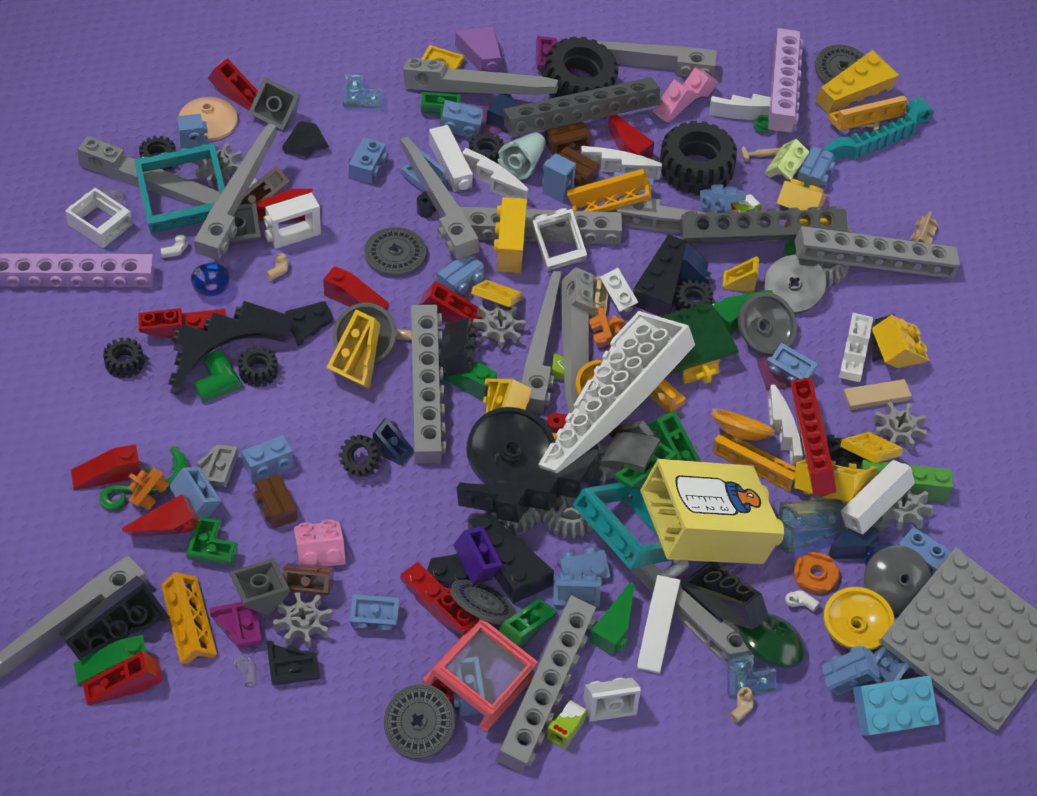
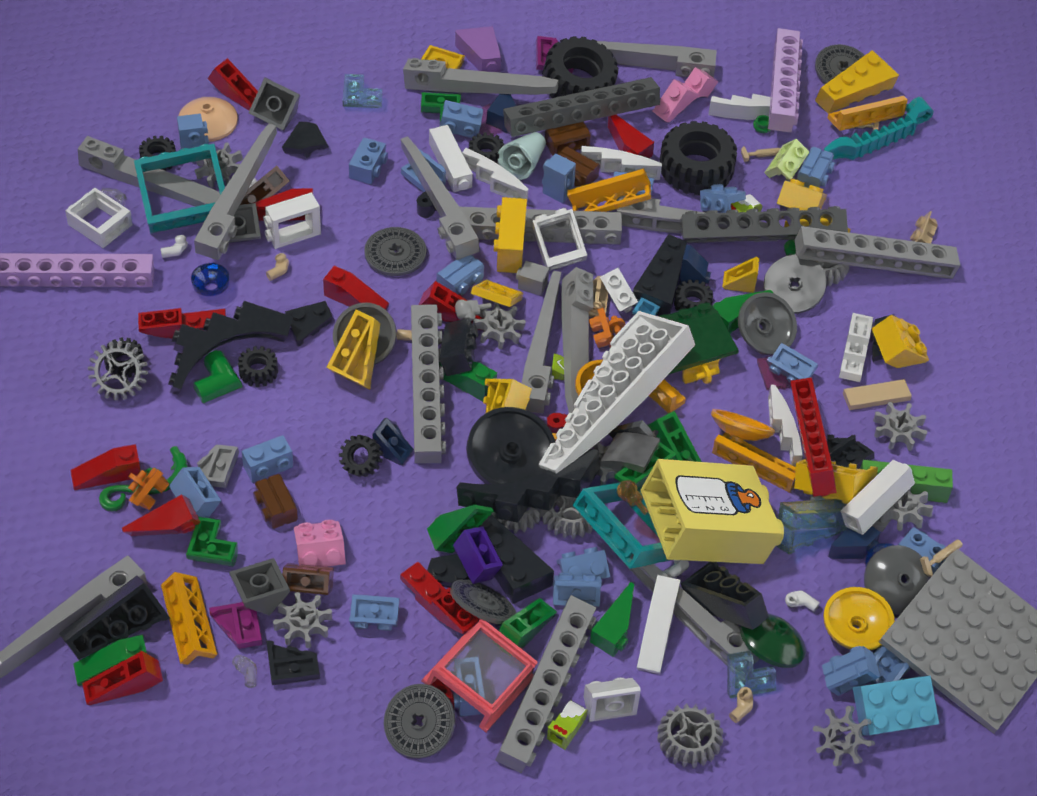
(101, 380): none -> light grey gear
(450, 525): none -> green slope
(469, 309): none -> light grey piece
(532, 278): none -> light grey brick
(628, 492): none -> clear orange piece
(646, 307): none -> dark azure slope
(686, 744): none -> light grey gear
(816, 584): orange tile -> none
(851, 741): none -> light grey gear
(871, 447): yellow tile -> none
(940, 556): none -> tan piece

